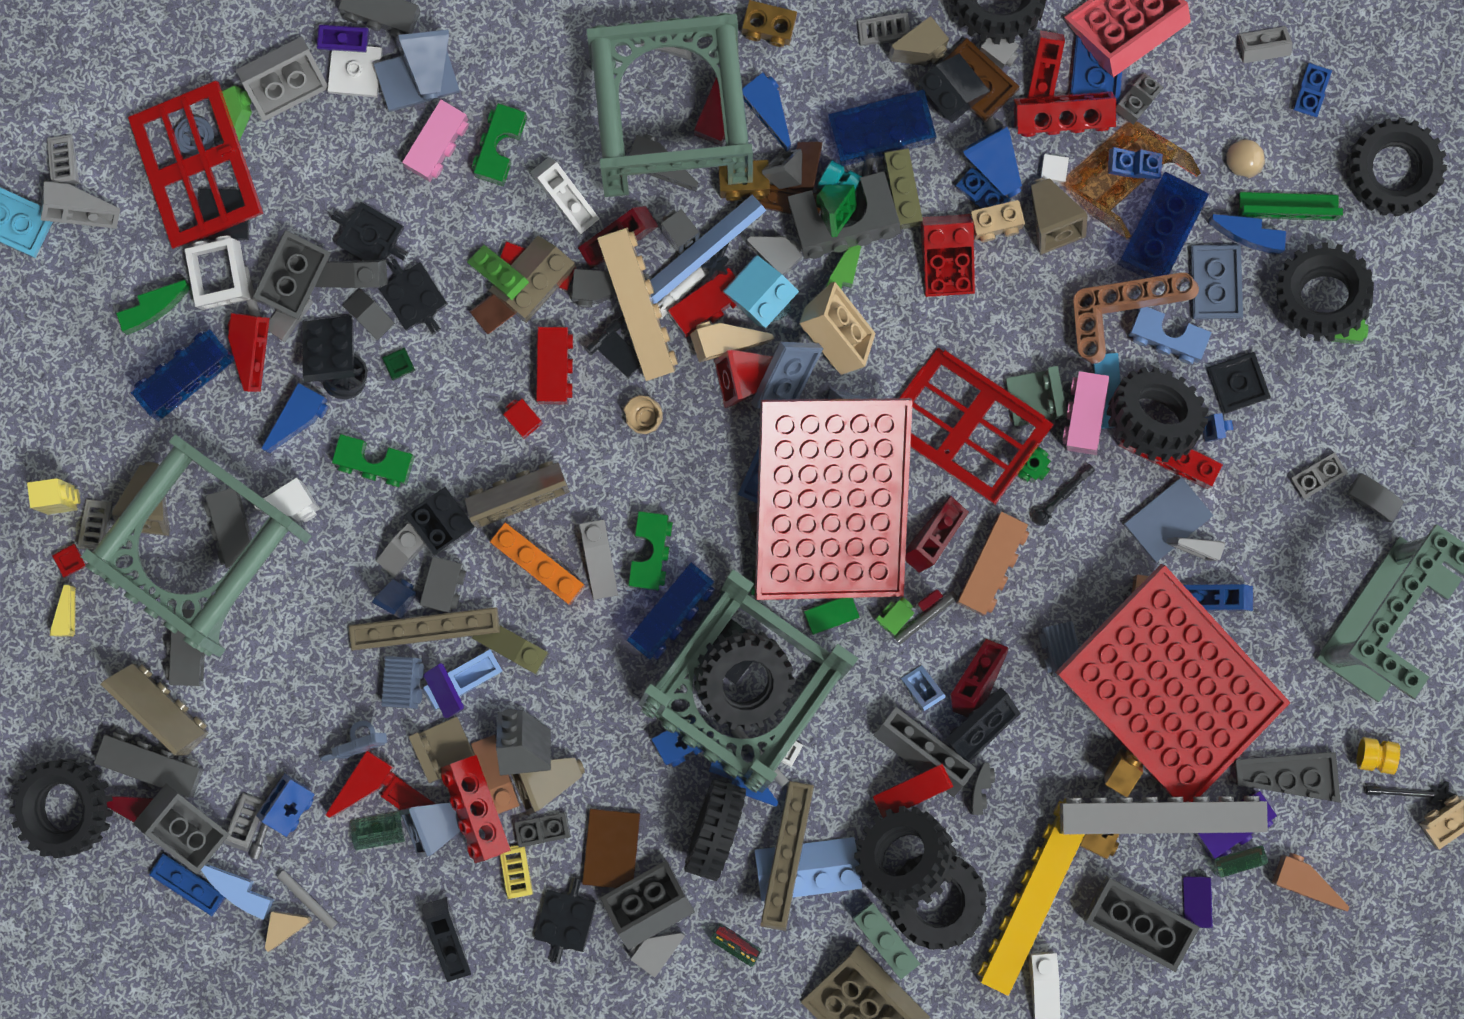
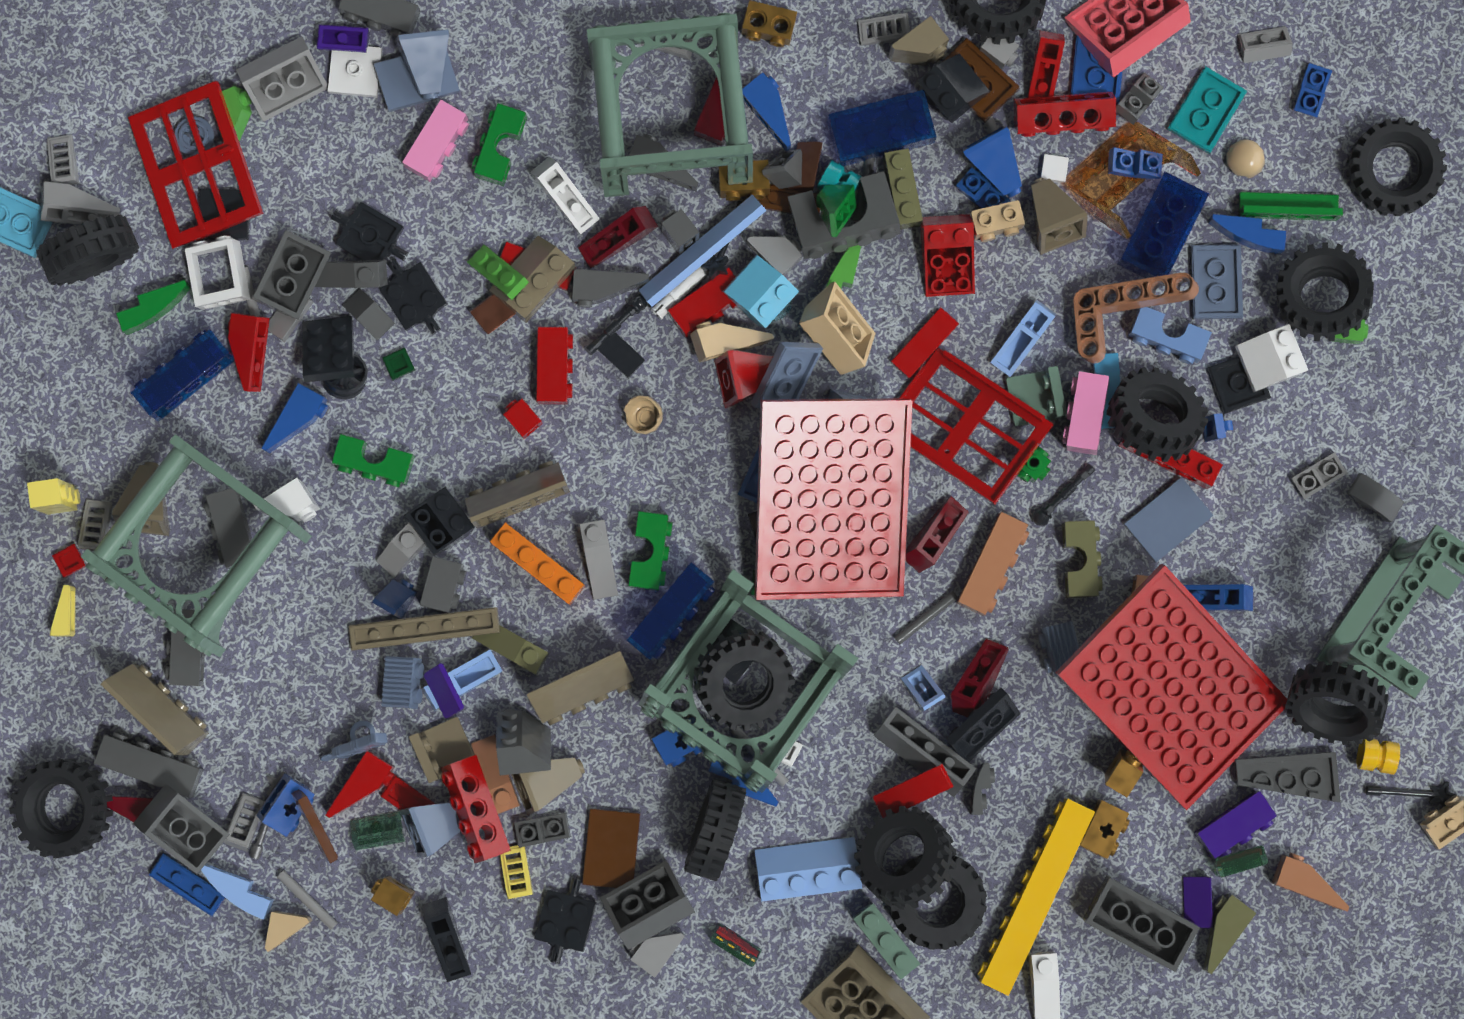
(87, 249): none -> black tyre
(315, 826): none -> reddish brown tile
(391, 895): none -> pearl gold brick
(580, 688): none -> dark tan slope
(636, 303): tan brick -> none
(787, 856): dark tan tile -> none
(831, 615): green tile -> none
(895, 616): bright green brick -> none
(924, 343): none -> red tile
(928, 601): dark red tile -> none
(1023, 338): none -> light blue slope
(1083, 537): none -> olive arch
(1163, 817): light grey brick -> none
(1204, 549): light grey slope -> none
(1207, 110): none -> teal tile
(1228, 924): none -> olive slope
(1271, 358): none -> white slope
(1334, 720): none -> black tyre

